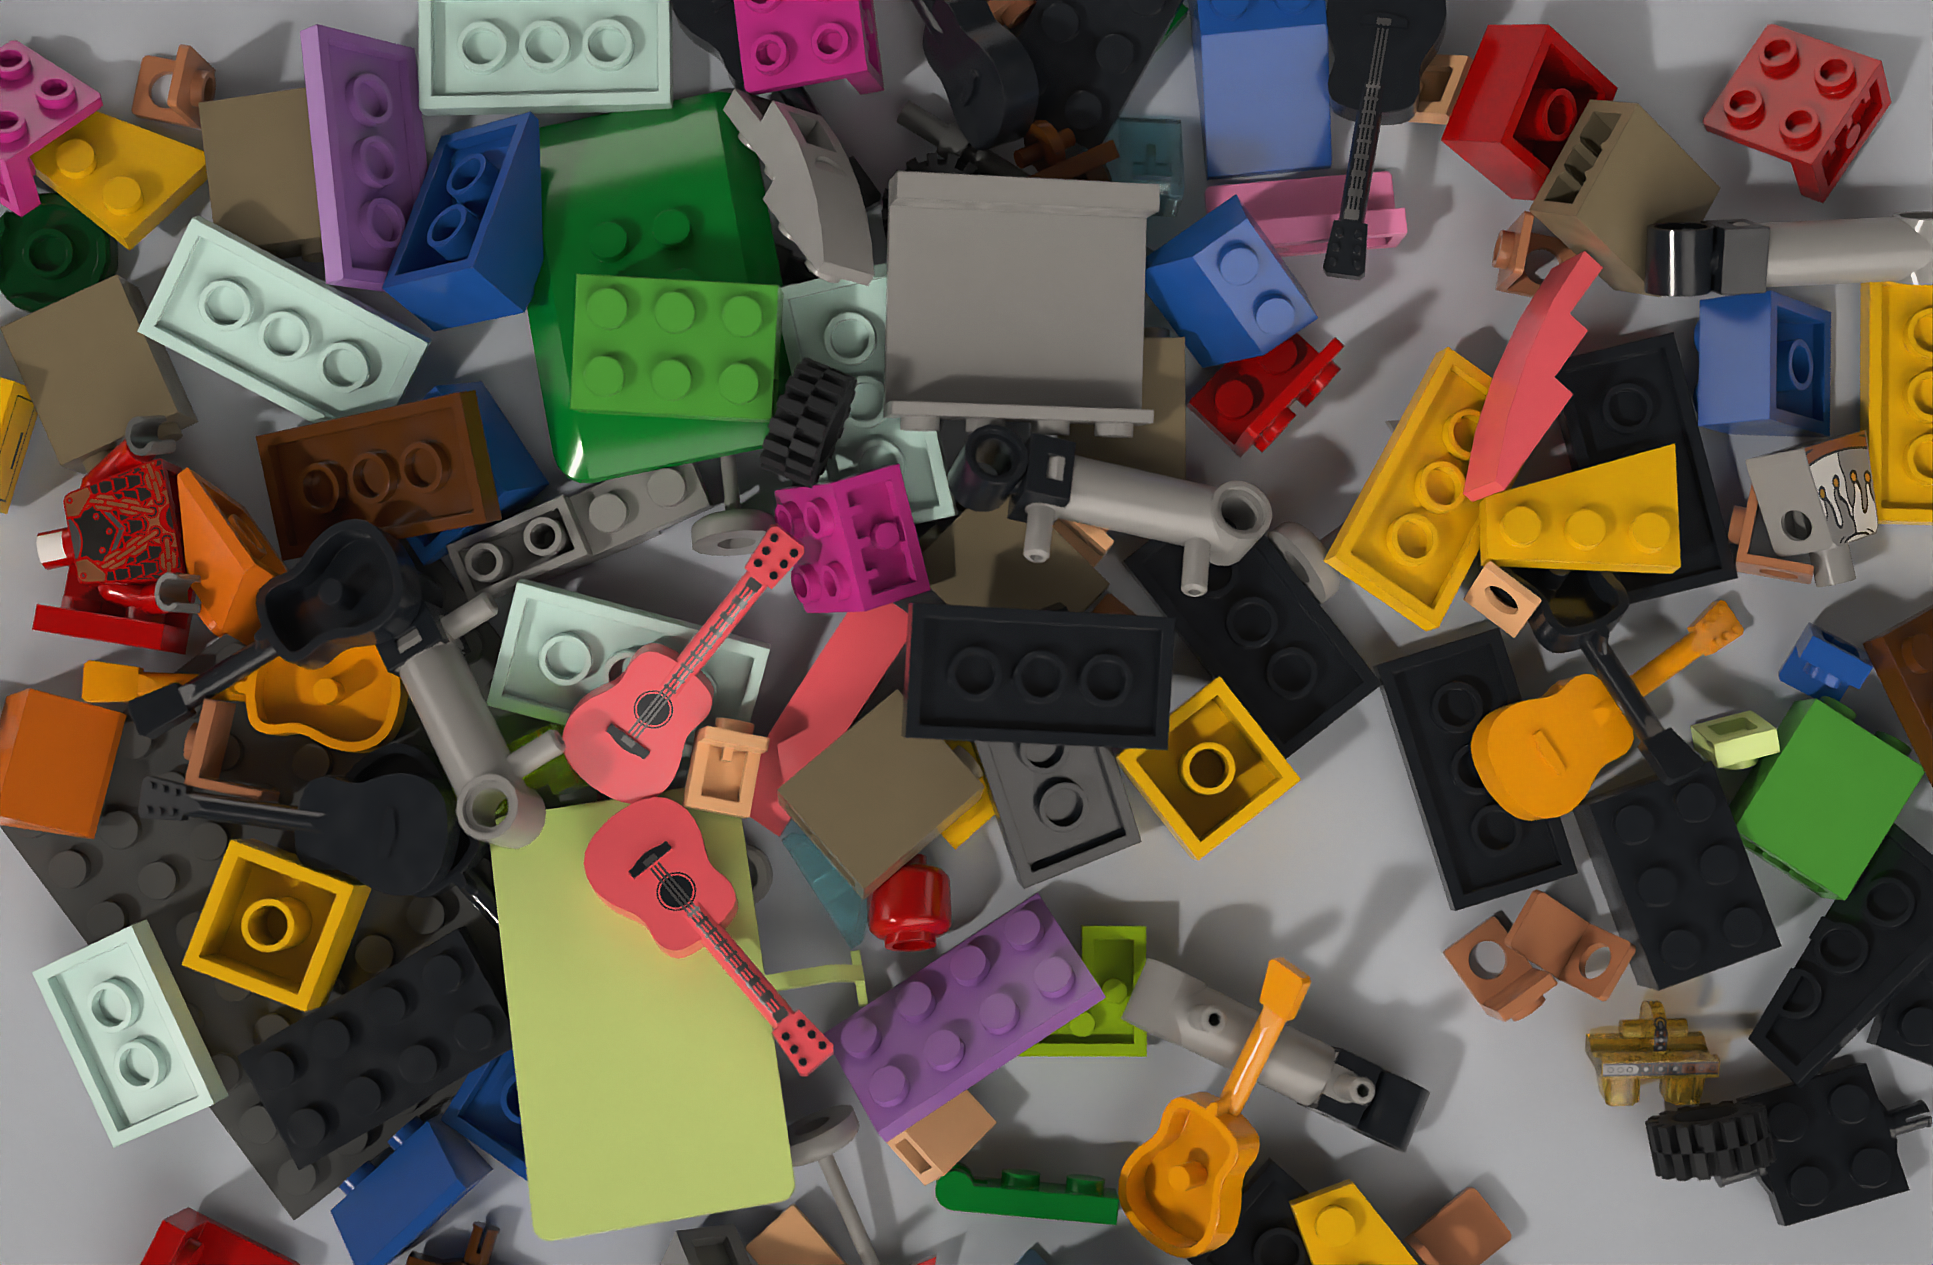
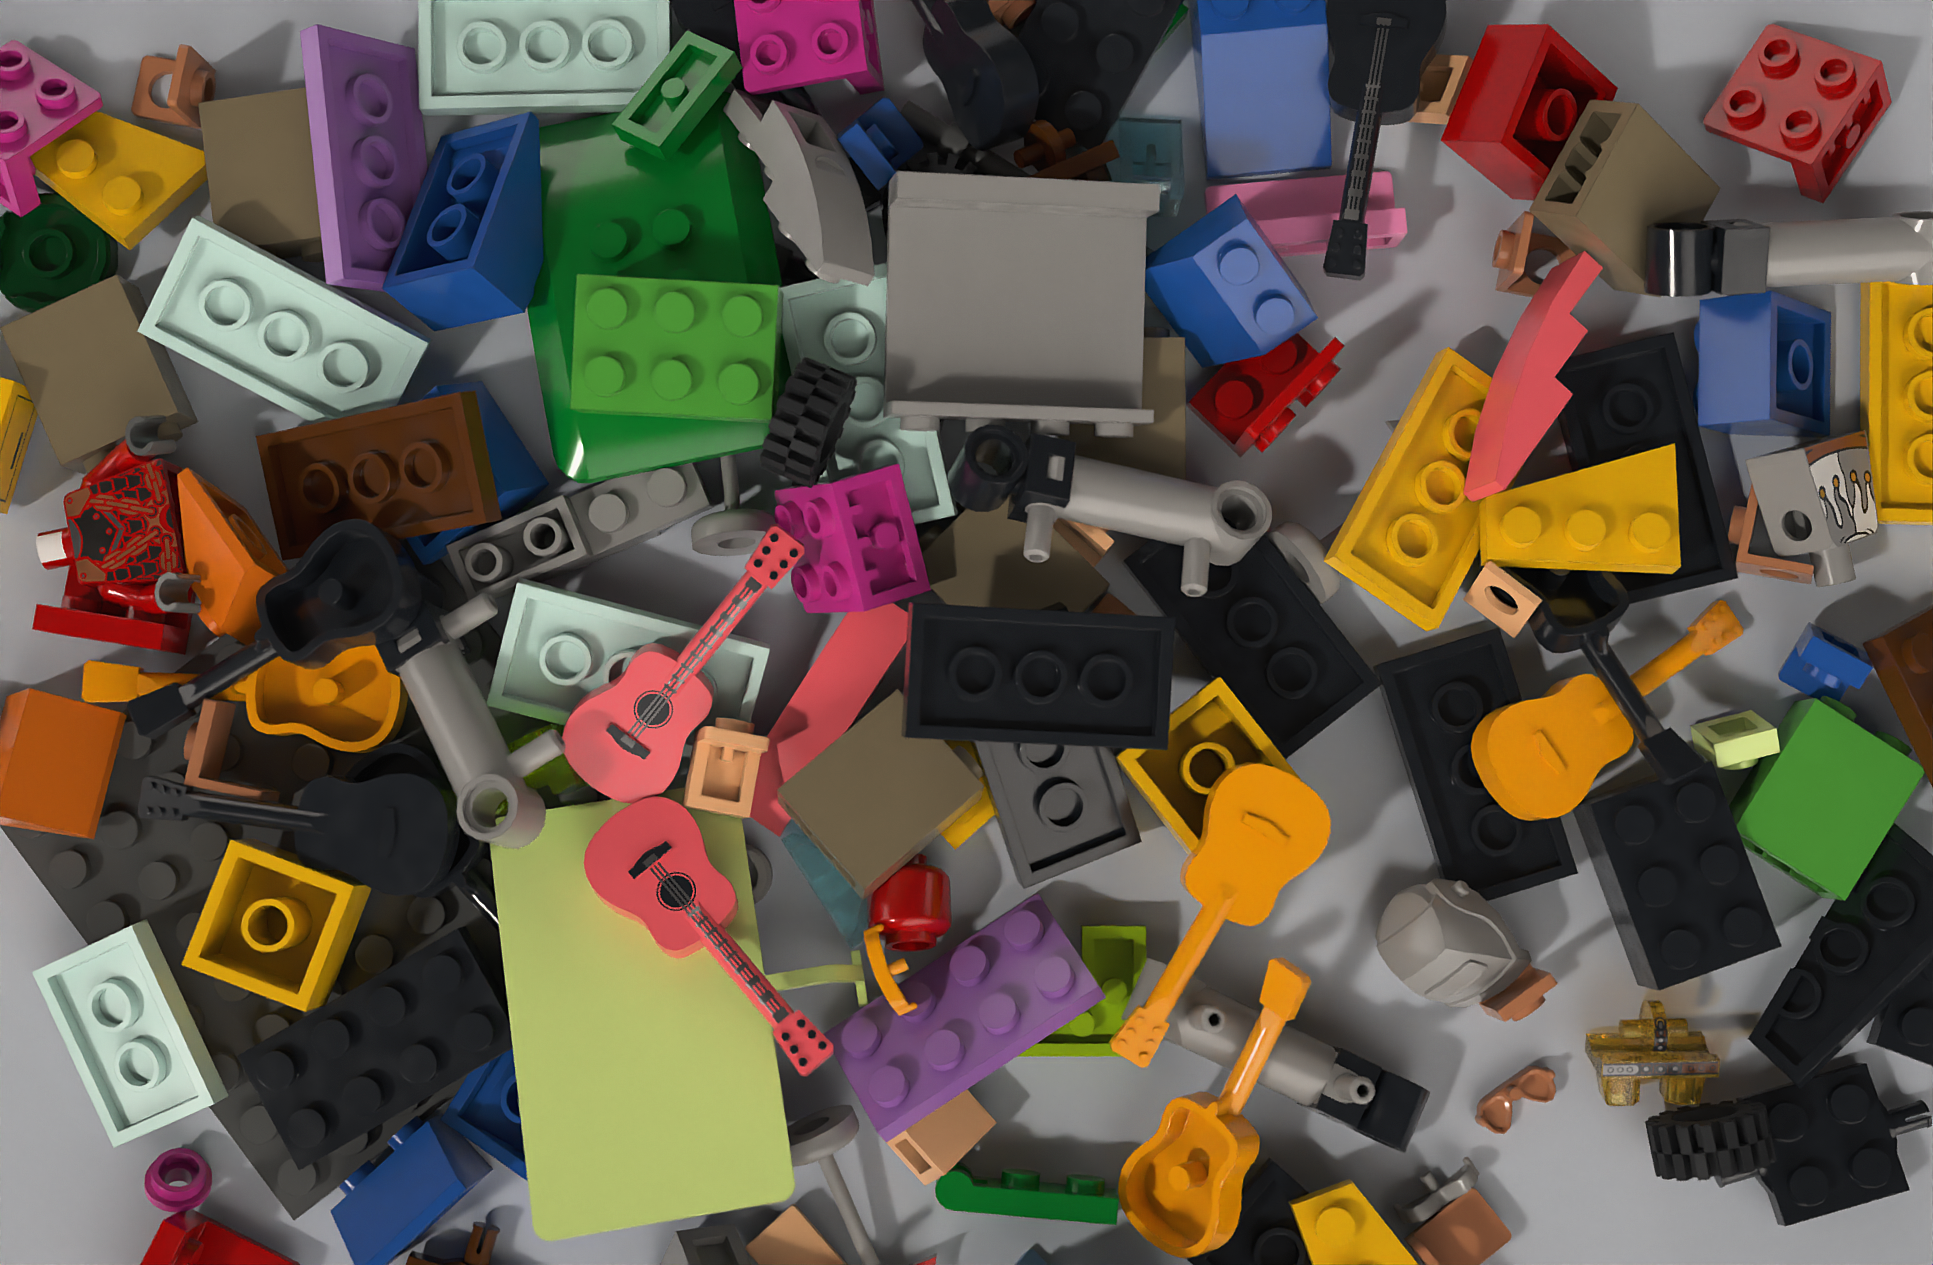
(178, 1165): none -> dark pink plate
(677, 96): none -> green plate
(880, 141): none -> blue bracket
(885, 972): none -> light orange piece
(1253, 841): none -> light orange piece
(1438, 1194): none -> light grey piece
(1449, 944): none -> light grey helmet
(1532, 1083): none -> nougat piece
(1563, 943): nougat bracket -> none

